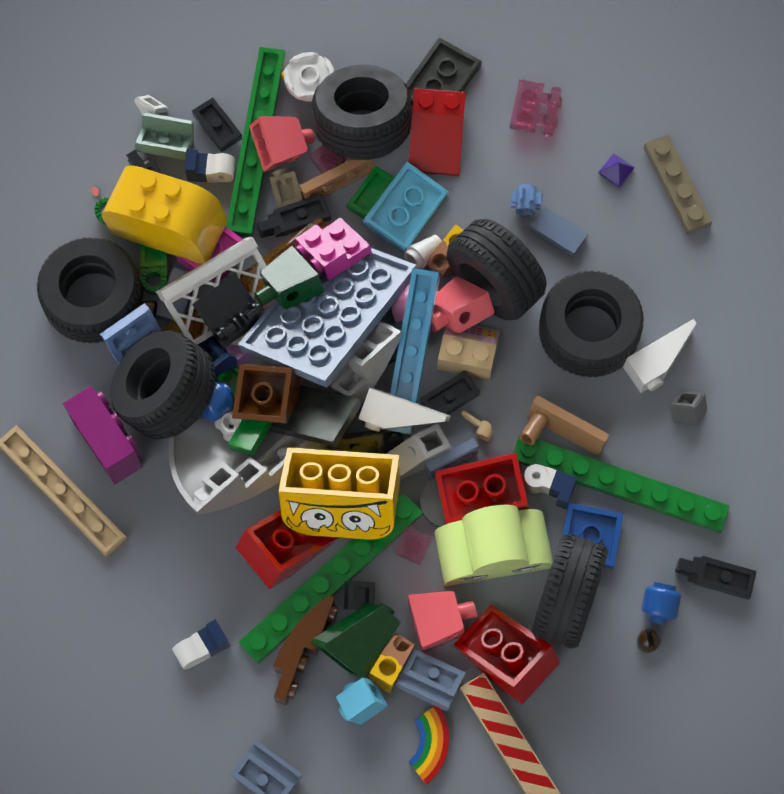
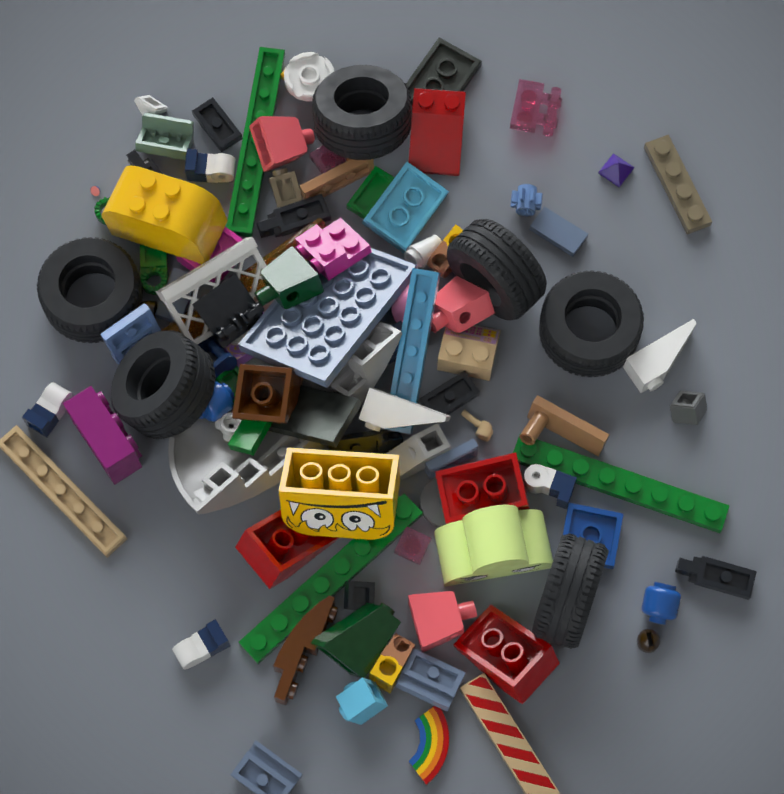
(48, 409): none -> leg

